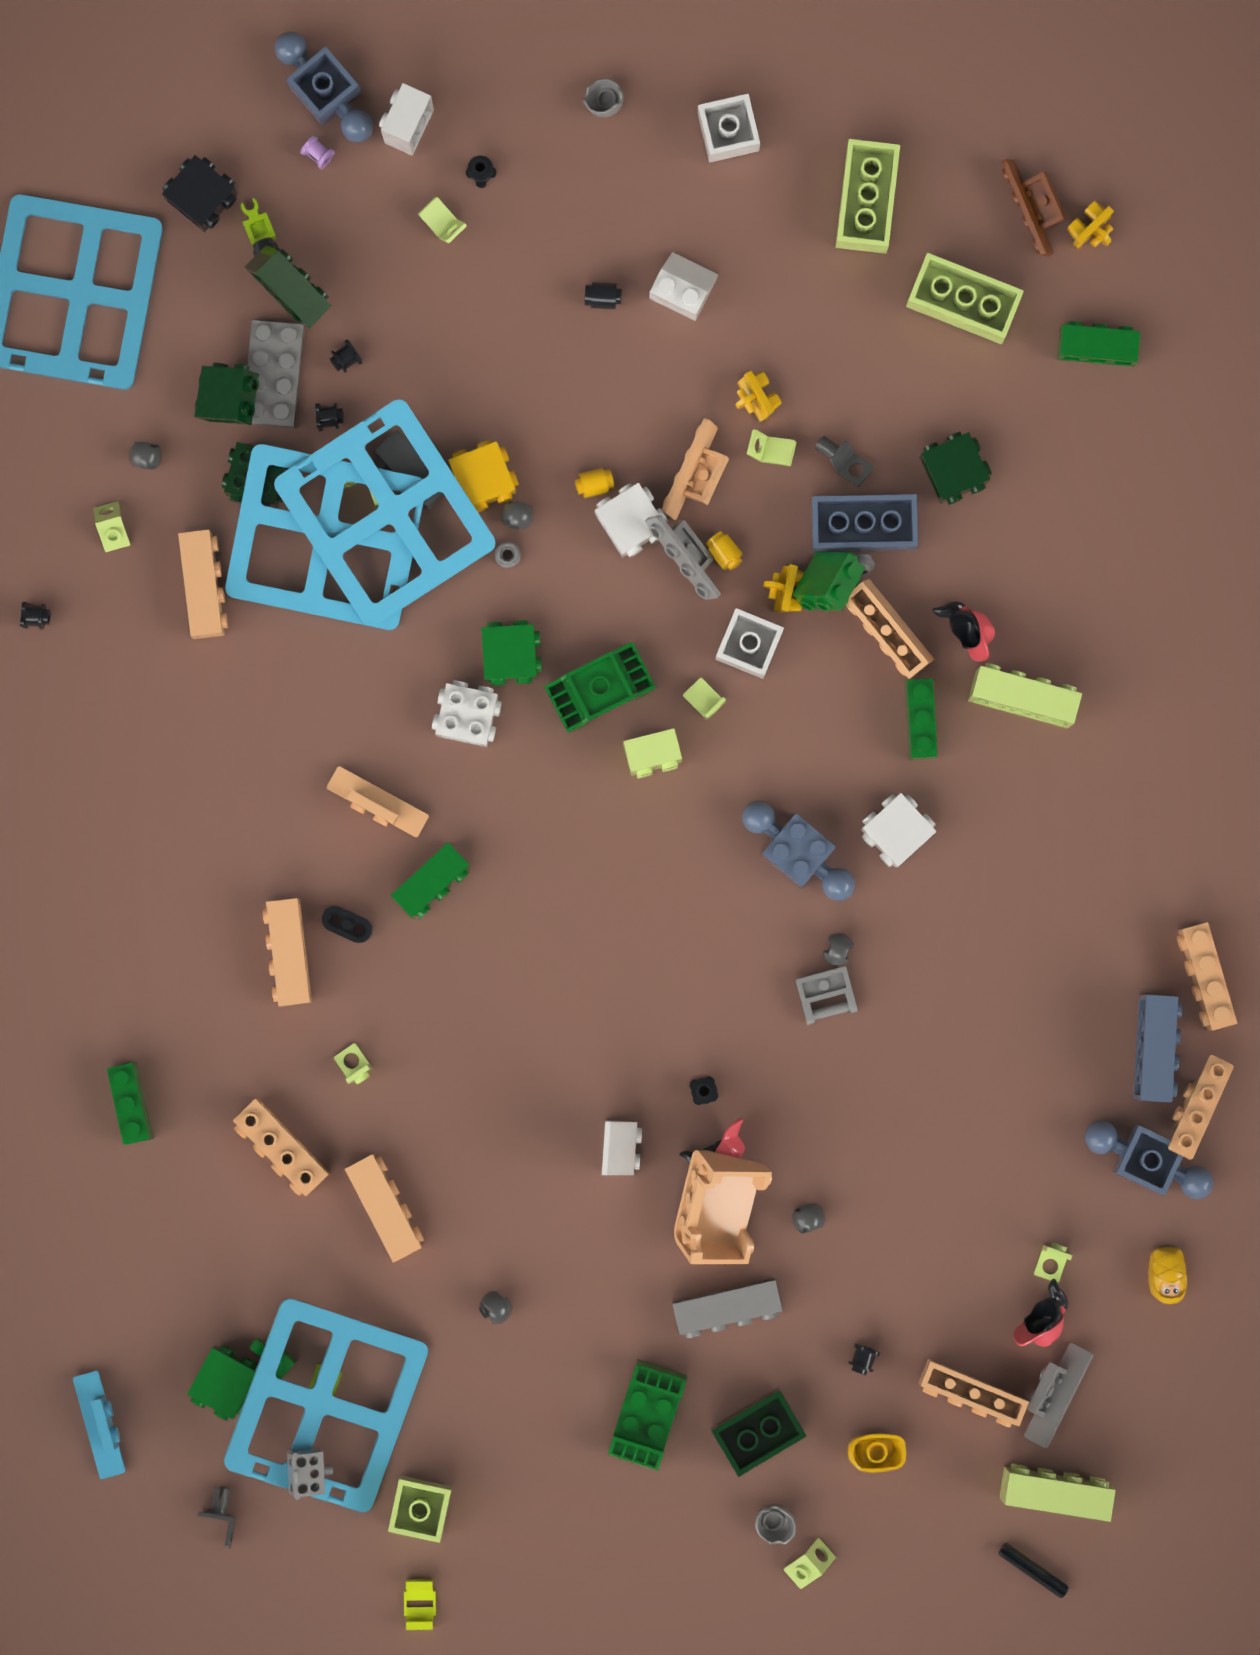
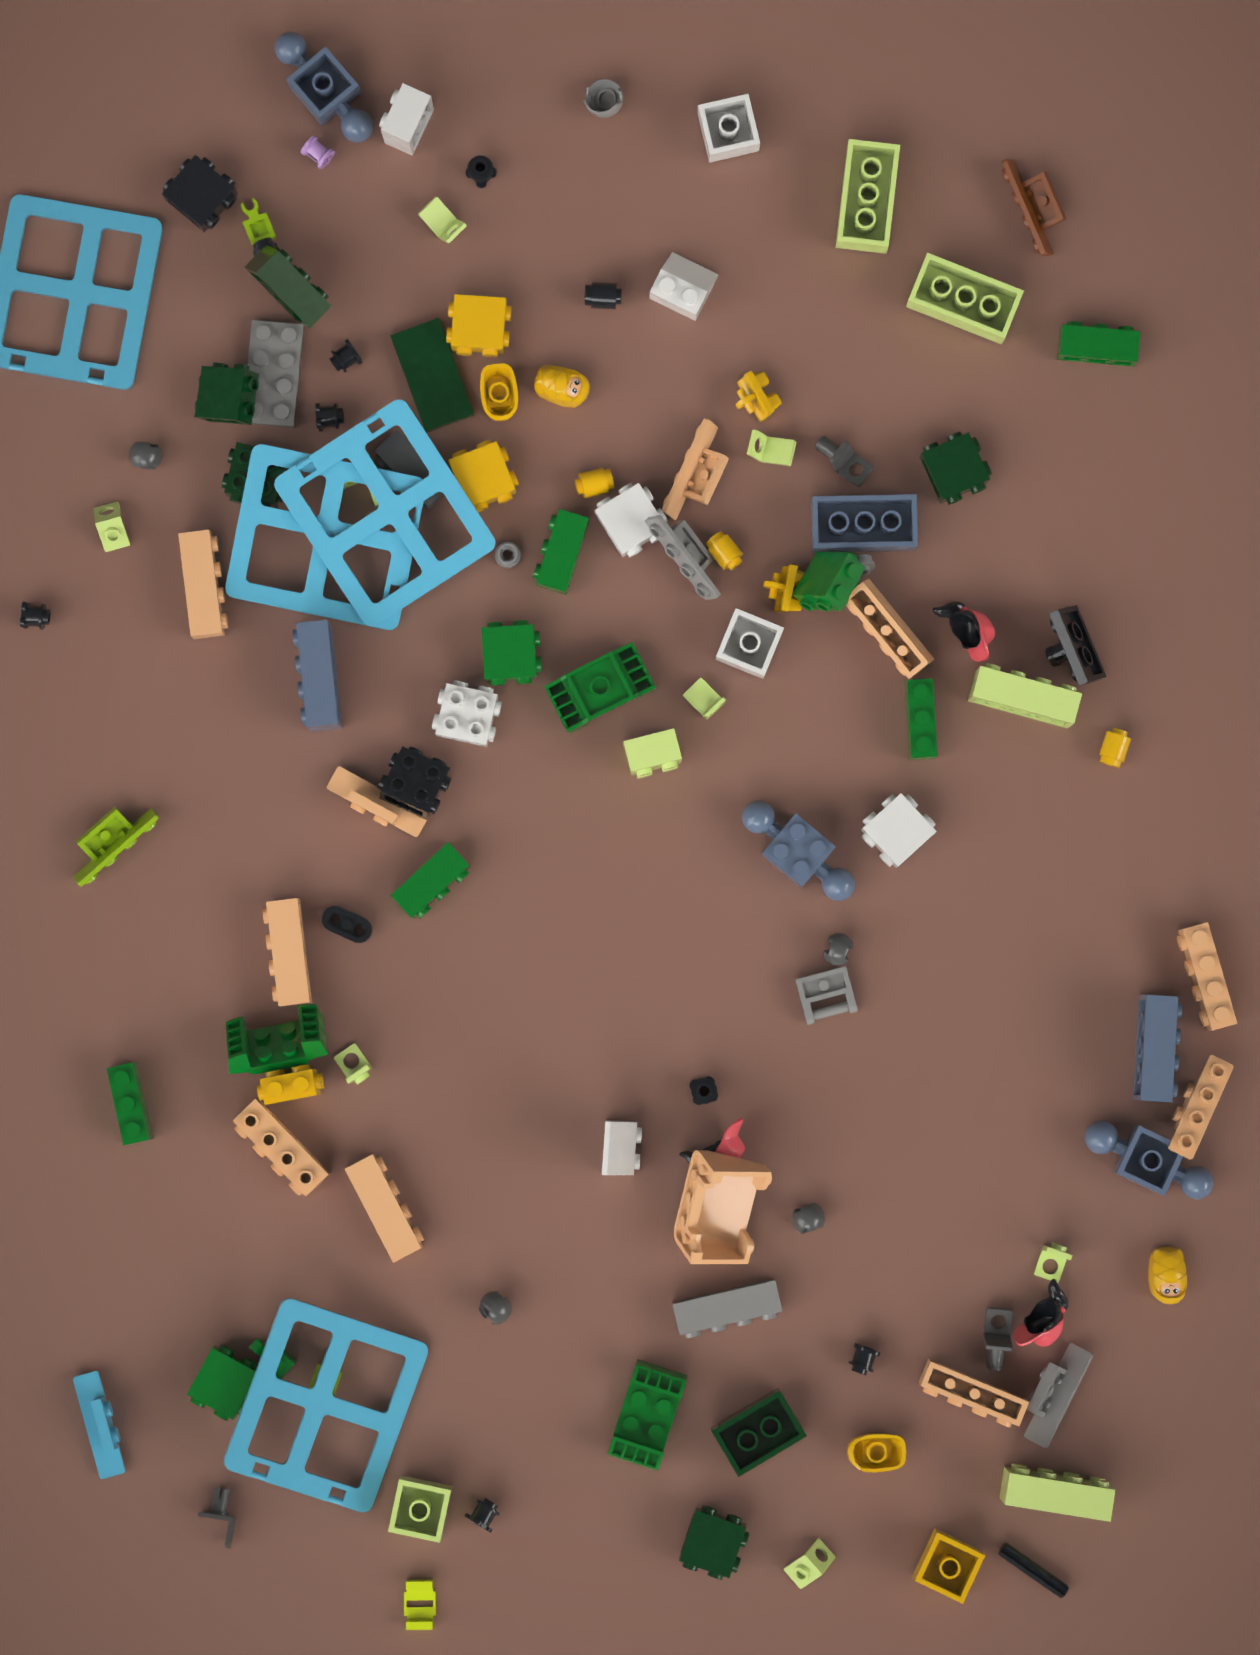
(108, 839): none -> lime bracket
(276, 1045): none -> green plate
(284, 1087): none -> yellow brick
(299, 1472): light grey piece -> none
(318, 674): none -> sand blue brick
(414, 782): none -> black brick
(432, 375): none -> dark green tile
(478, 325): none -> yellow brick
(484, 1514): none -> black brick
(499, 391): none -> yellow piece
(517, 515): dark grey piece -> none
(561, 386): none -> yellow piece
(561, 551): none -> green brick
(713, 1542): none -> dark green brick
(775, 1524): light grey hair -> none
(948, 1565): none -> yellow brick
(997, 1339): none -> dark grey bracket
(1074, 646): none -> black plate
(1099, 216): yellow hips -> none
(1114, 747): none -> yellow brick

